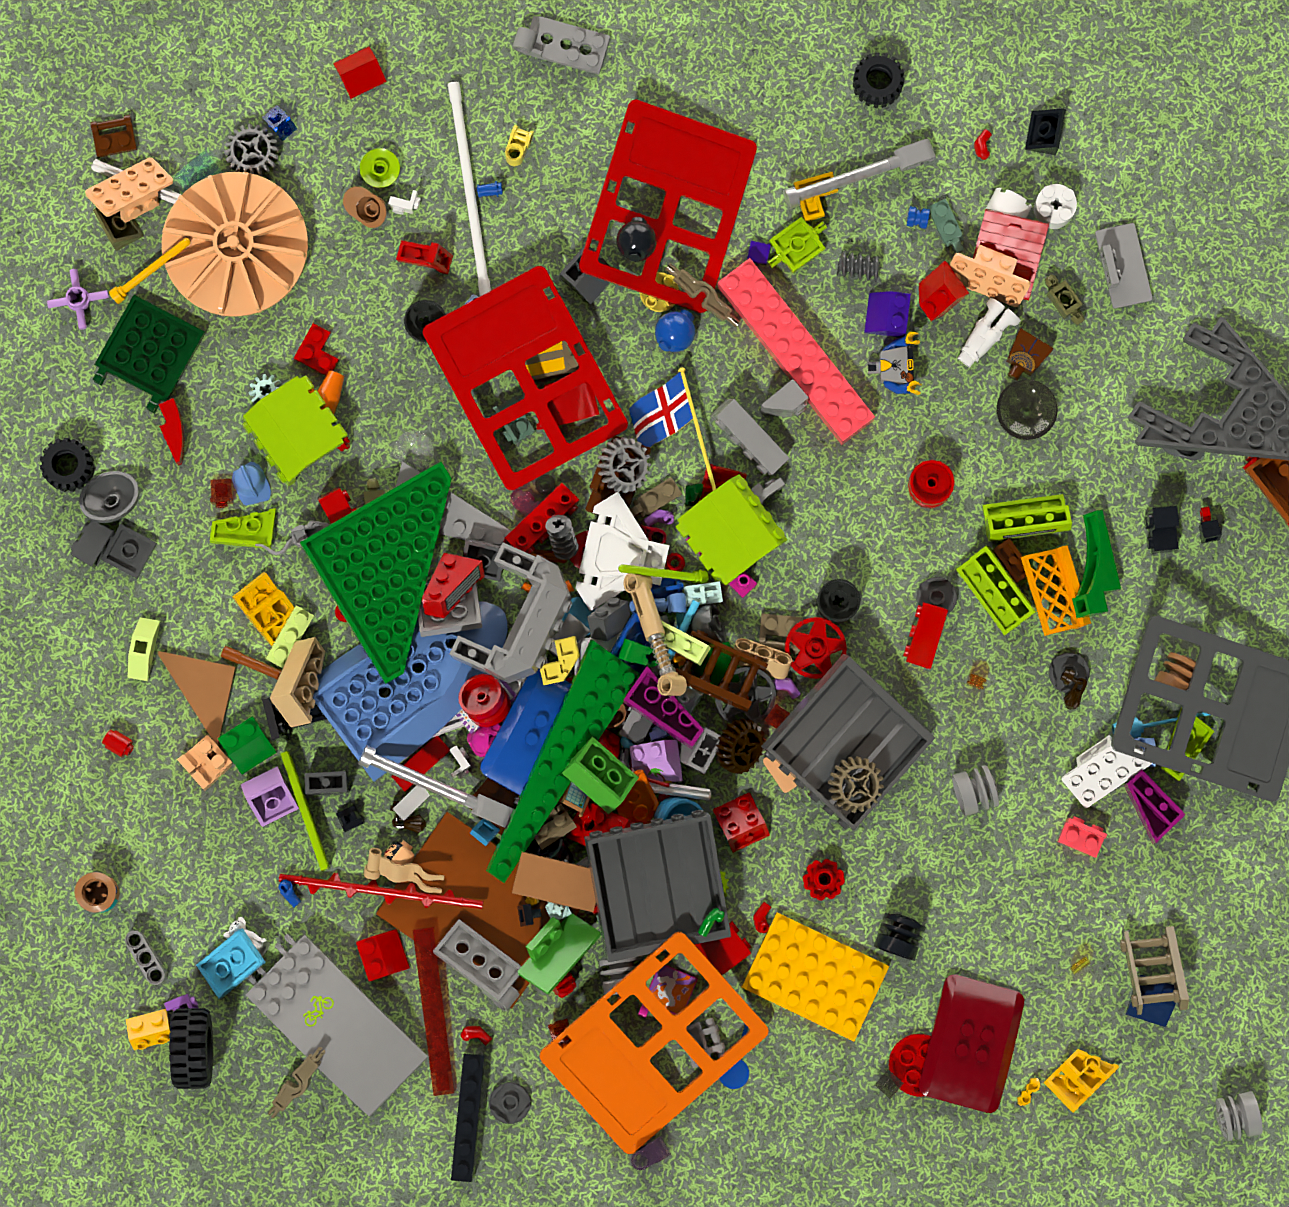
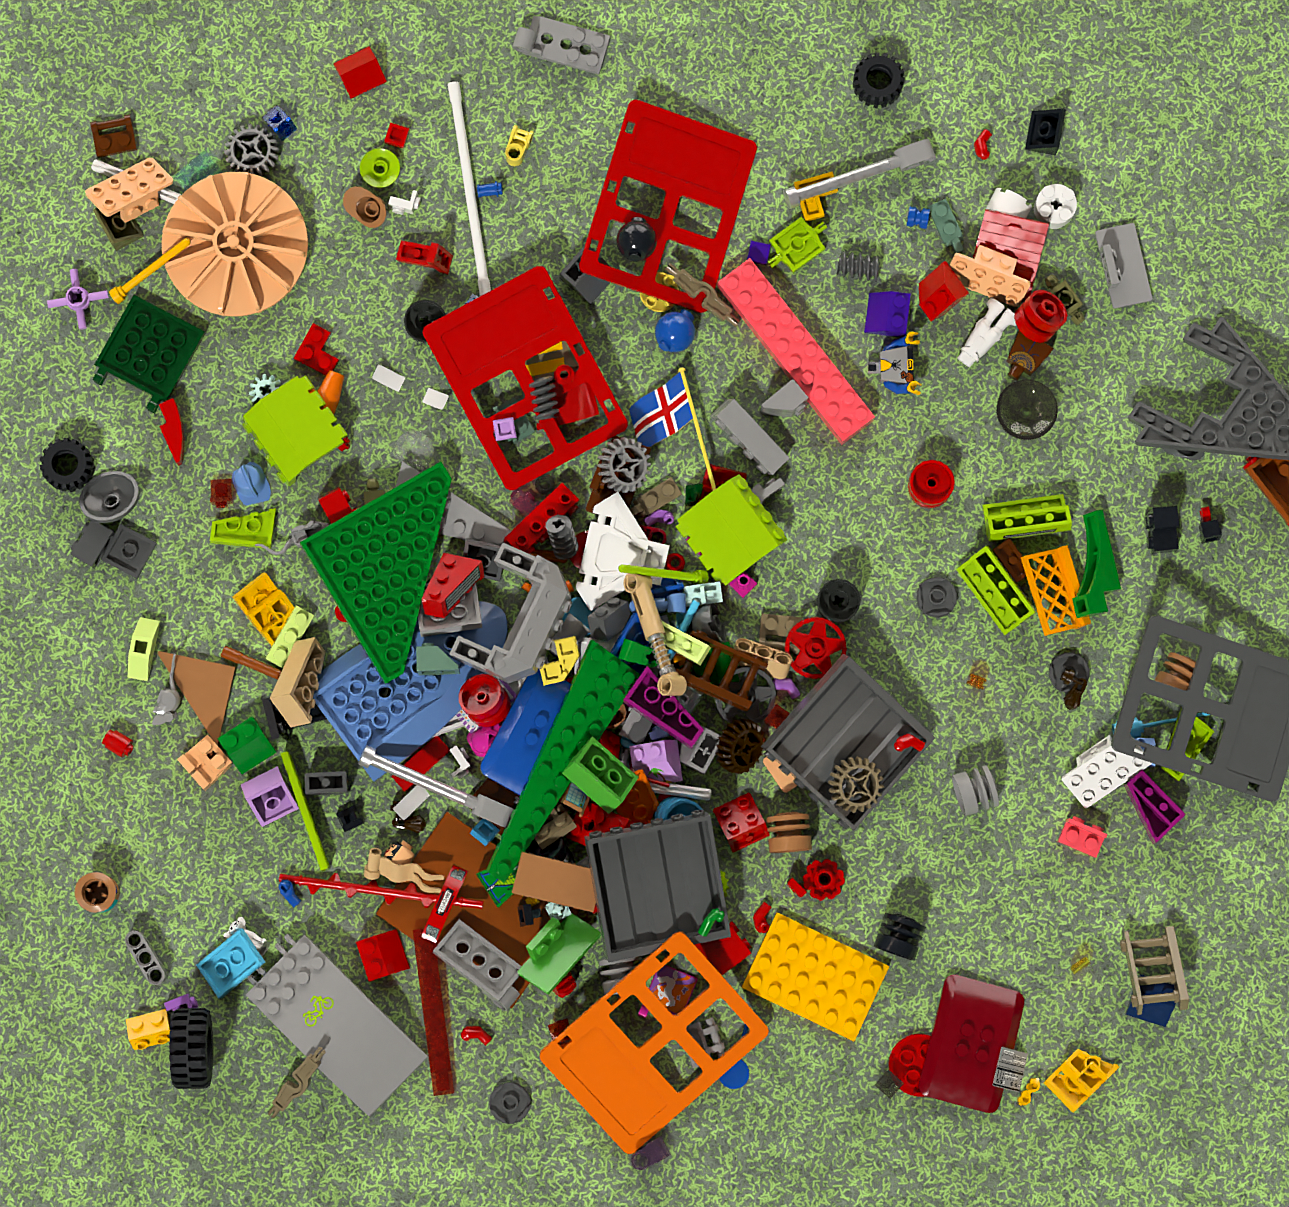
(167, 701): none -> light grey animal
(395, 382): none -> white sticker
(397, 135): none -> red plate
(434, 661): none -> sand green slope
(444, 903): none -> sticker
(468, 1117): black brick -> none
(498, 891): none -> torso
(504, 429): none -> lavender tile
(543, 399): none -> dark grey piece
(566, 381): none -> red plate
(789, 833): none -> medium nougat wheel
(796, 888): none -> red tile
(908, 741): none -> red arm
(925, 635): red slope -> none
(1010, 1069): none -> light grey sticker
(1040, 316): none -> red wheel
(1238, 1116): light grey wheel -> none

